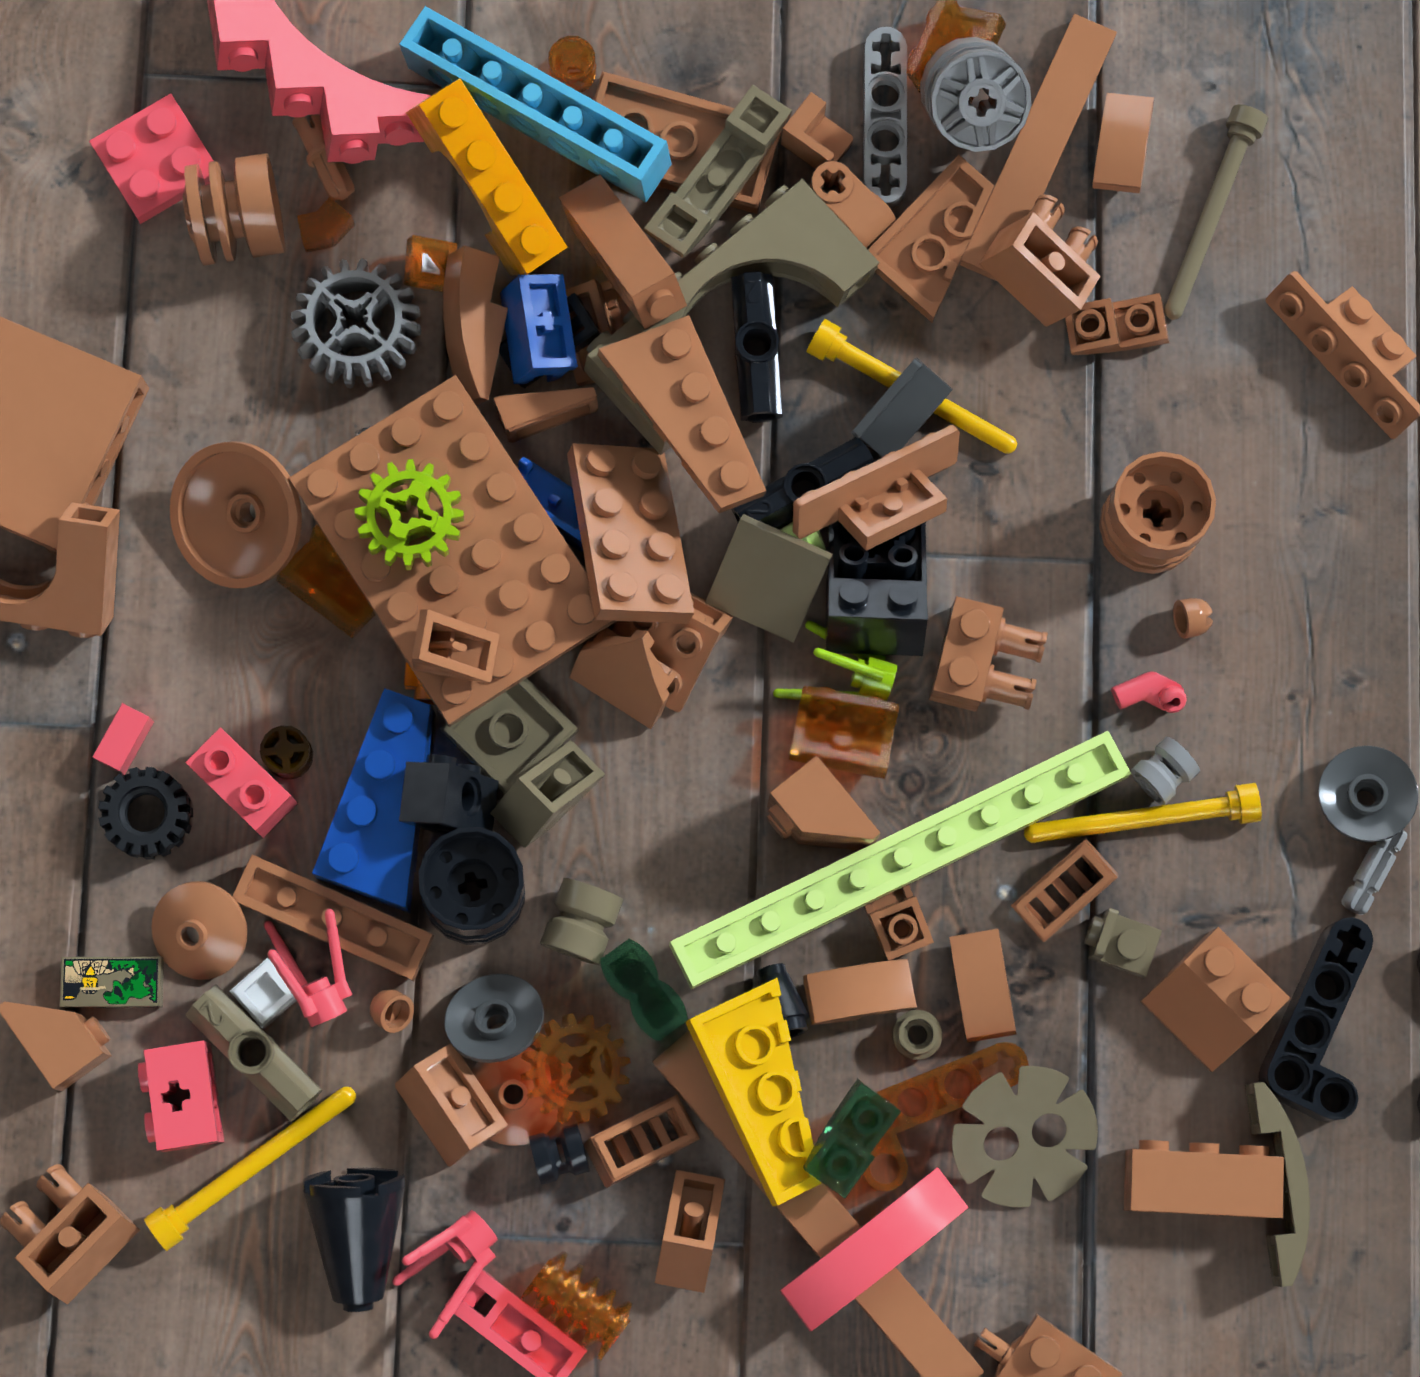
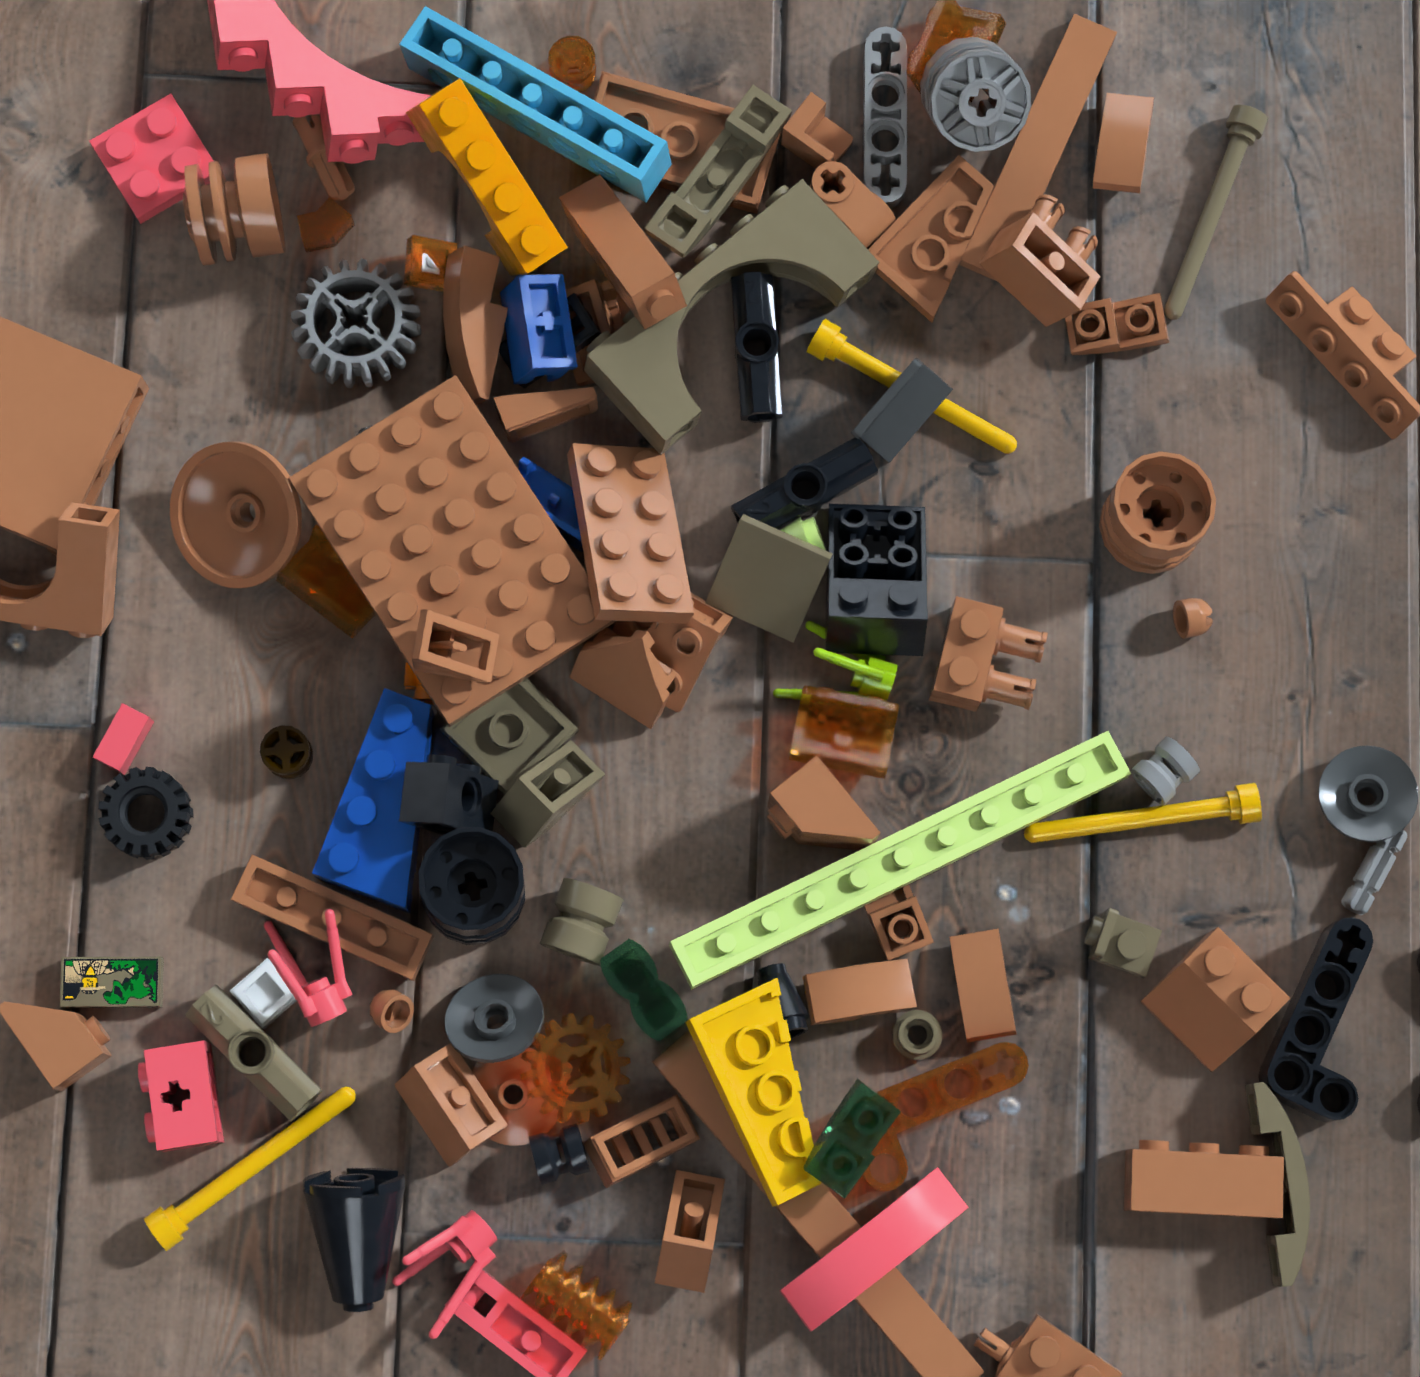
(75, 1242): nougat brick -> none
(217, 921): nougat dish -> none
(241, 782): coral brick -> none
(417, 495): lime gear -> none
(681, 396): nougat wing -> none
(884, 495): nougat bracket -> none
(999, 1107): dark tan piece -> none
(1094, 860): nougat slope -> none
(1153, 689): coral arm -> none

